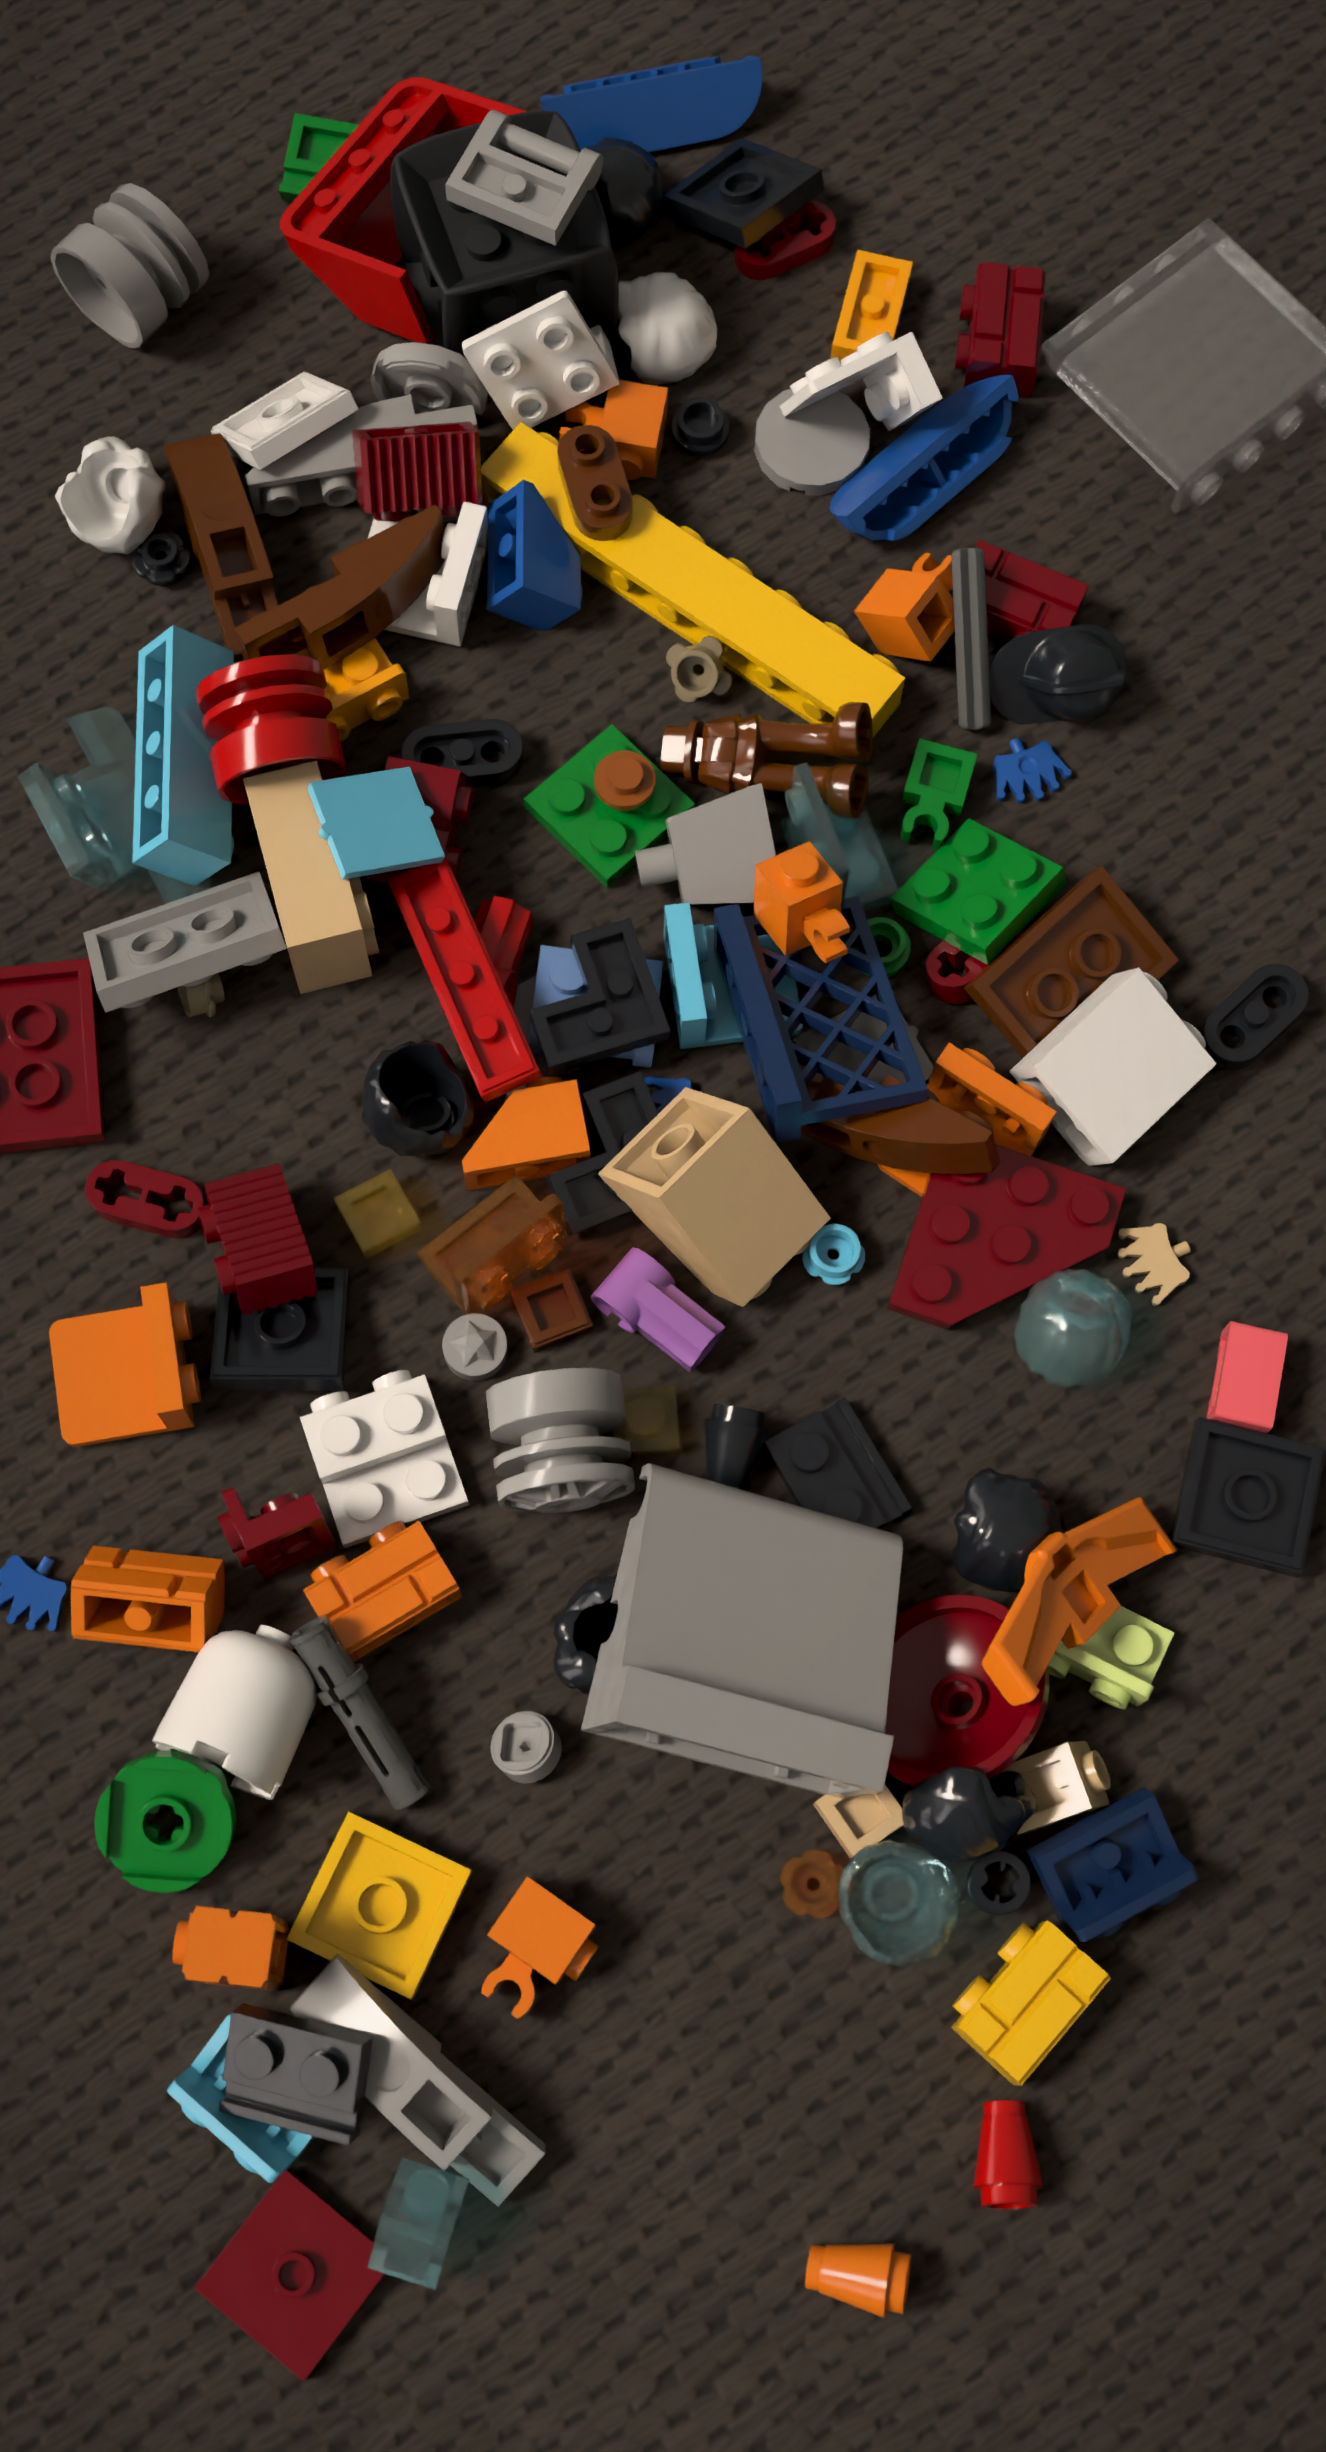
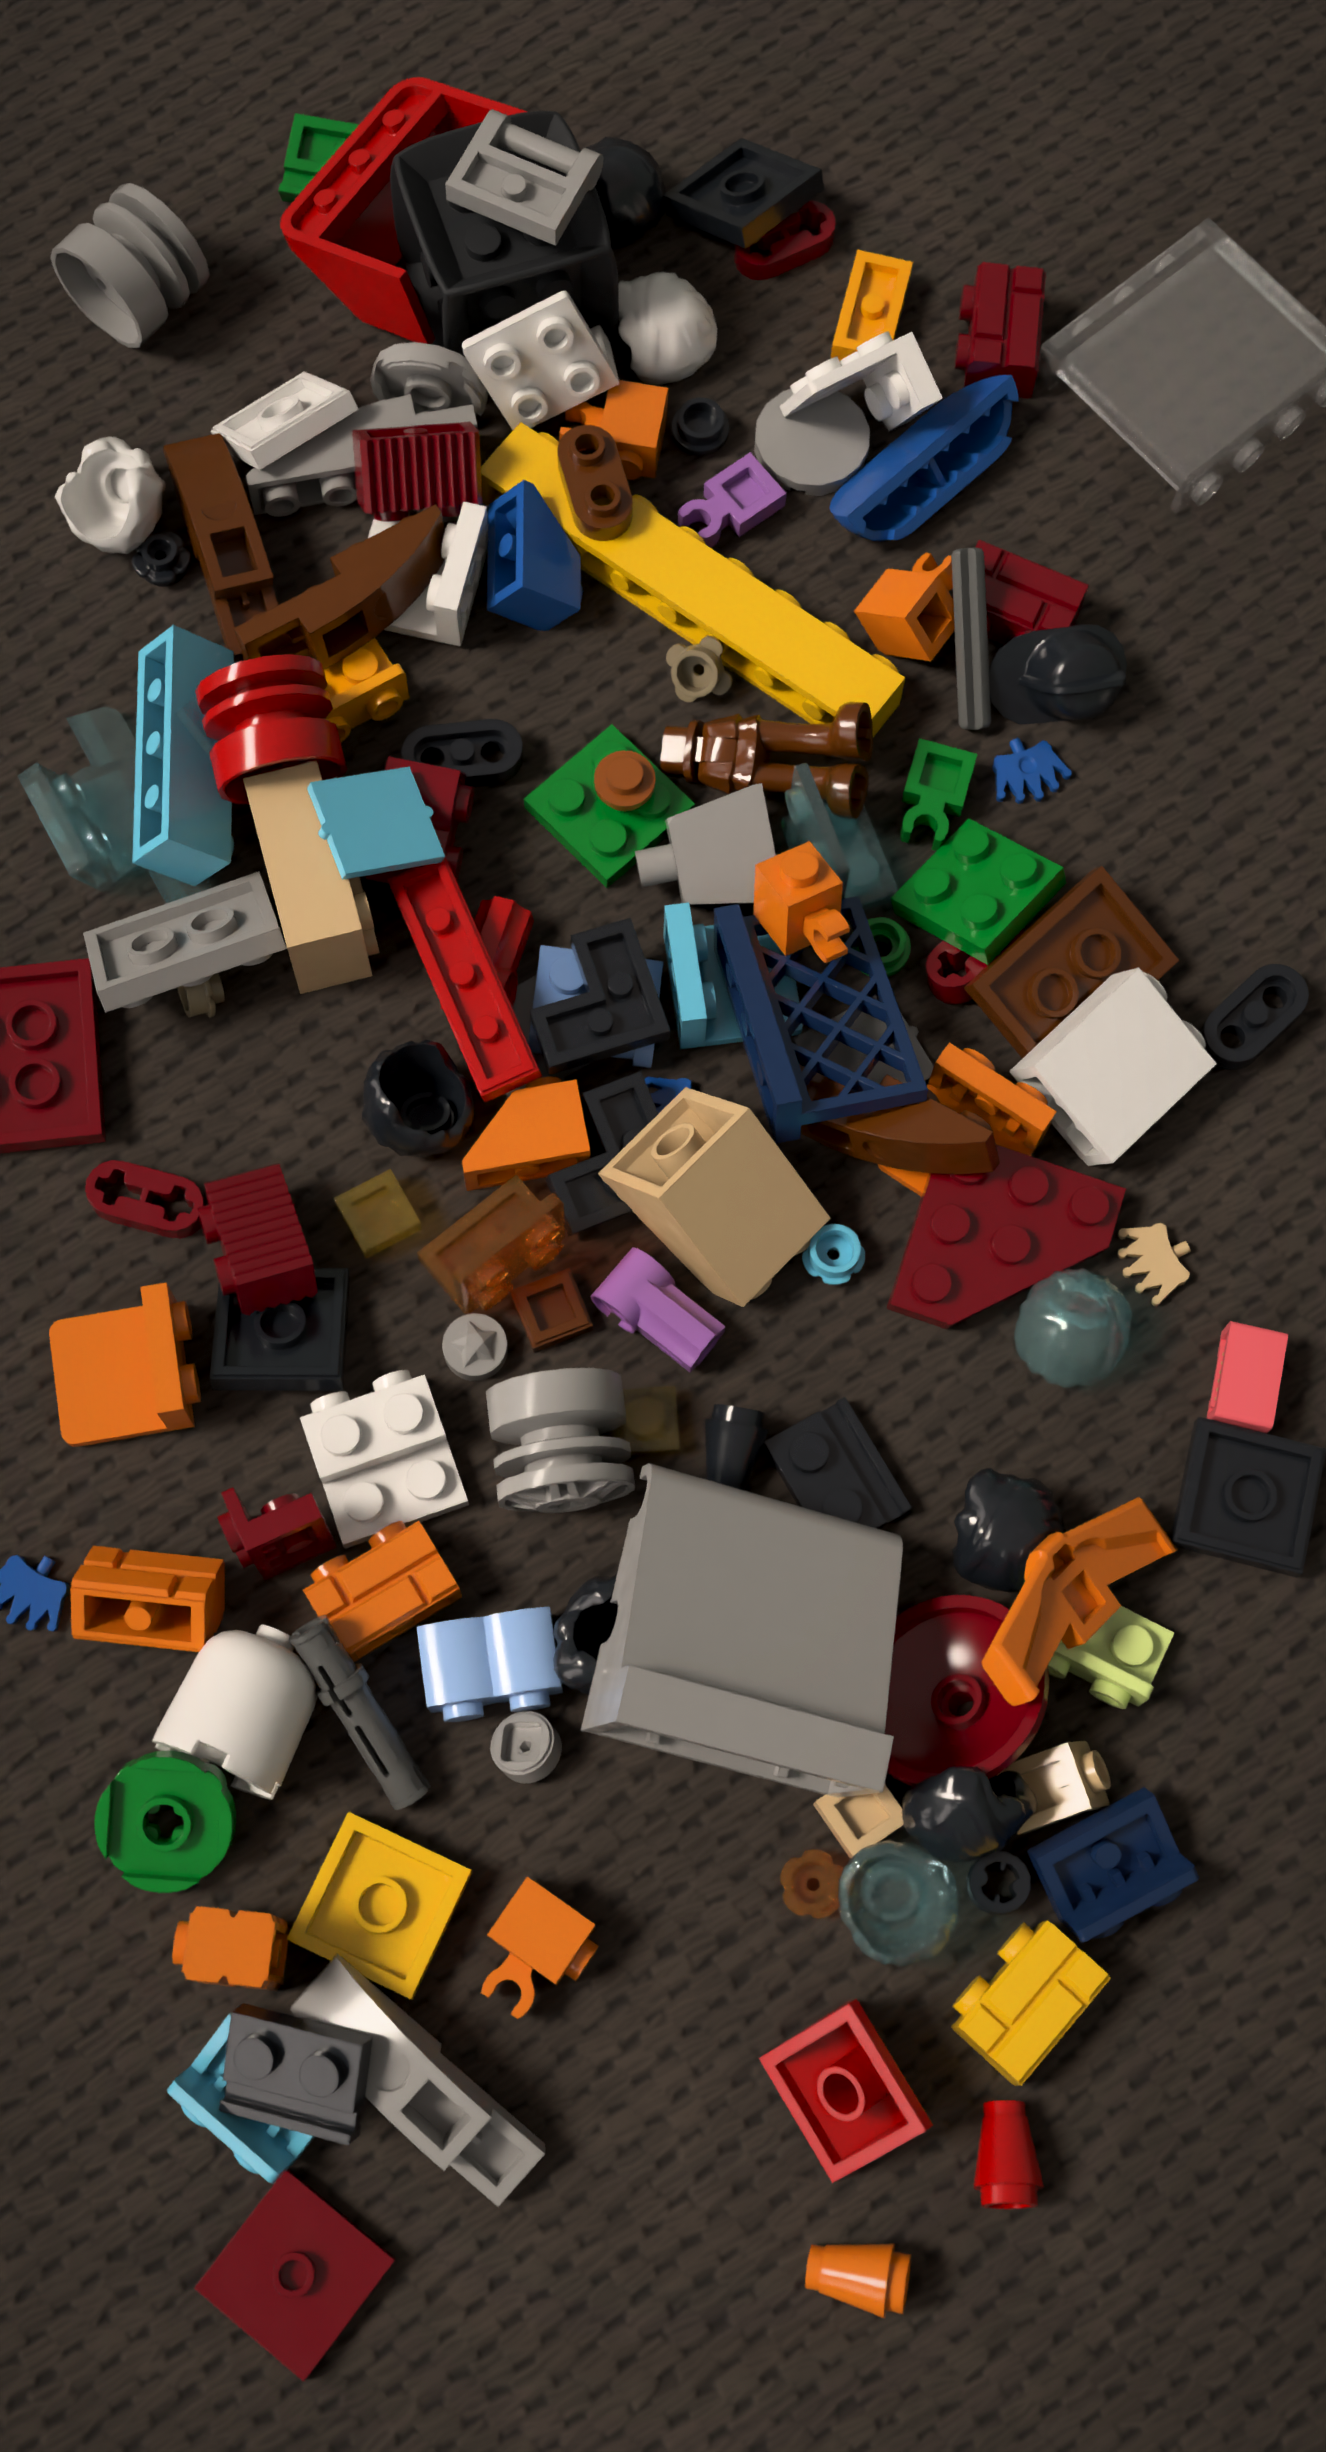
(418, 2223): clear light blue brick -> none
(489, 1663): none -> light blue brick
(662, 104): blue brick -> none
(735, 497): none -> medium lavender plate
(845, 2091): none -> red slope

